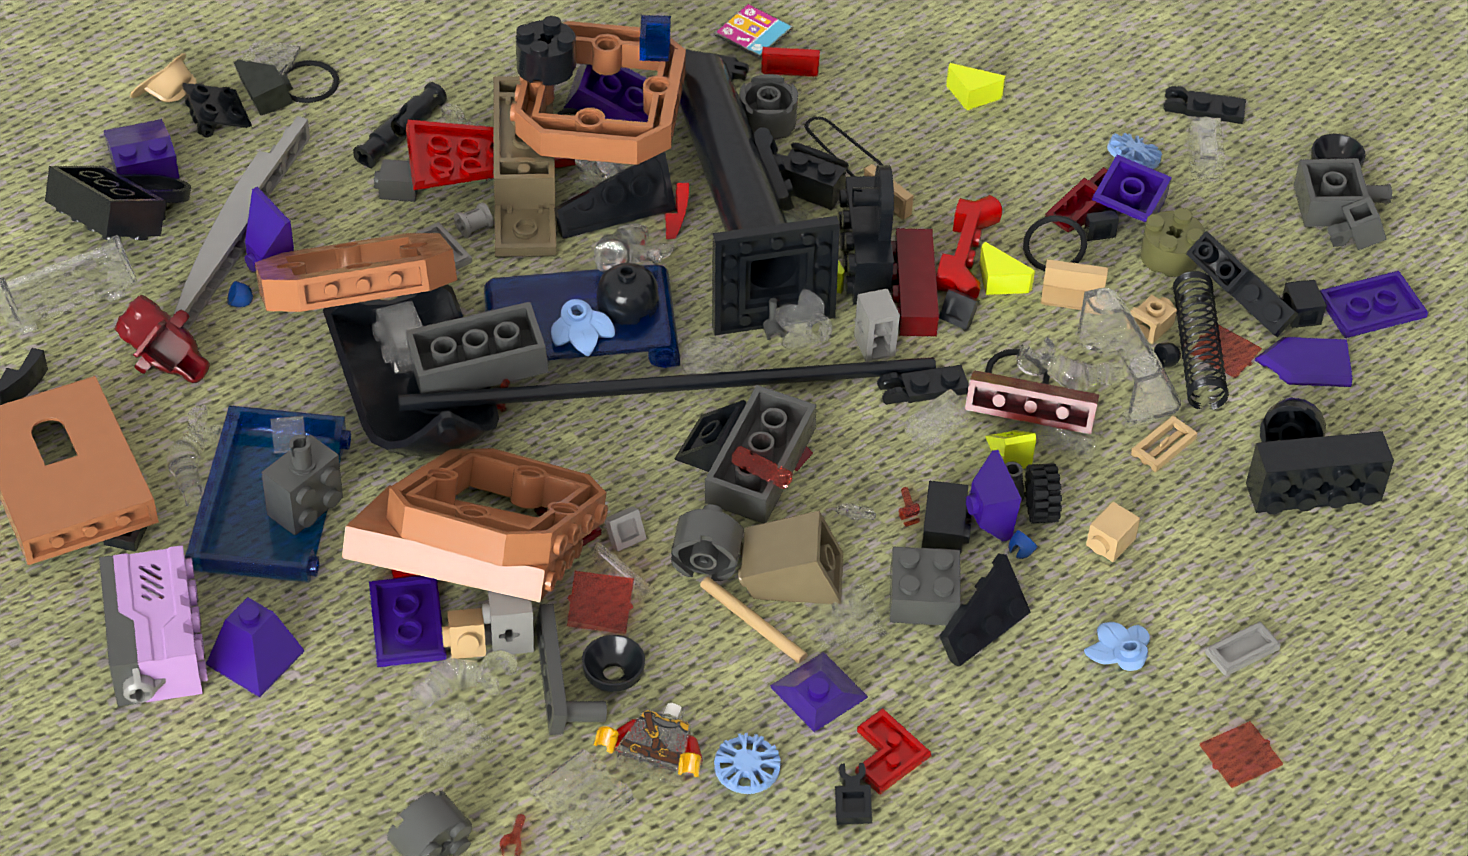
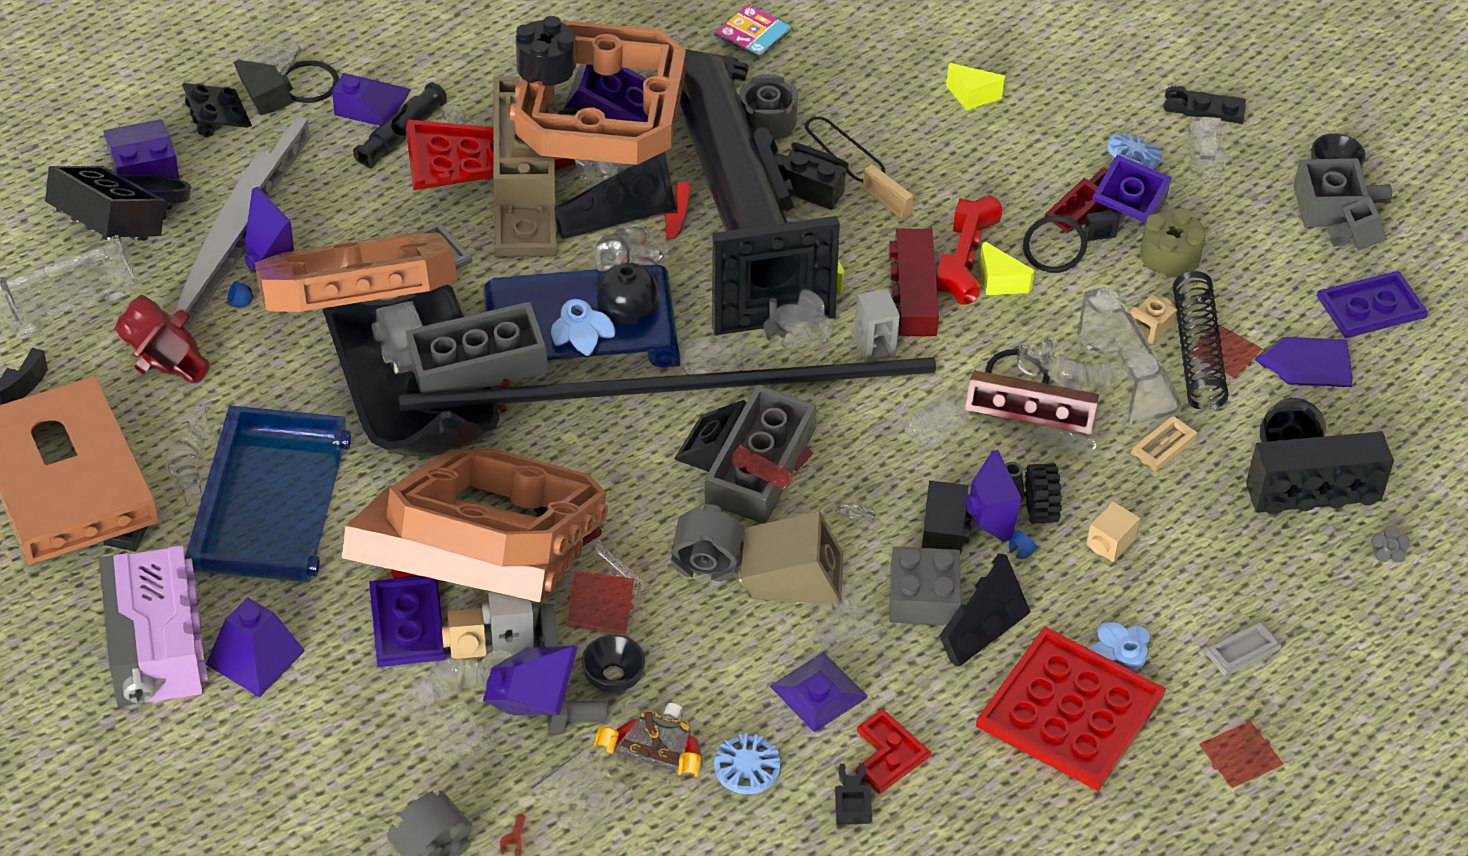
(168, 82): tan piece -> none
(284, 429): clear tile -> none
(302, 483): dark grey brick -> none
(367, 99): none -> dark purple slope
(395, 181): dark grey brick -> none
(473, 220): light grey bush -> none
(531, 681): none -> dark purple slope
(625, 528): light grey tile -> none
(655, 38): clear blue panel -> none
(753, 620): tan bar -> none
(790, 61): red tile -> none
(867, 231): black brick -> none
(910, 510): clear red hand -> none
(922, 384): black hinge -> none
(959, 308): black plate -> none
(1014, 446): neon yellow slope -> none
(1067, 282): tan panel -> none
(1071, 708): none -> red plate
(1169, 353): black hinge -> none
(1242, 283): black slope -> none
(1306, 301): black brick -> none
(1390, 545): none -> dark grey plant

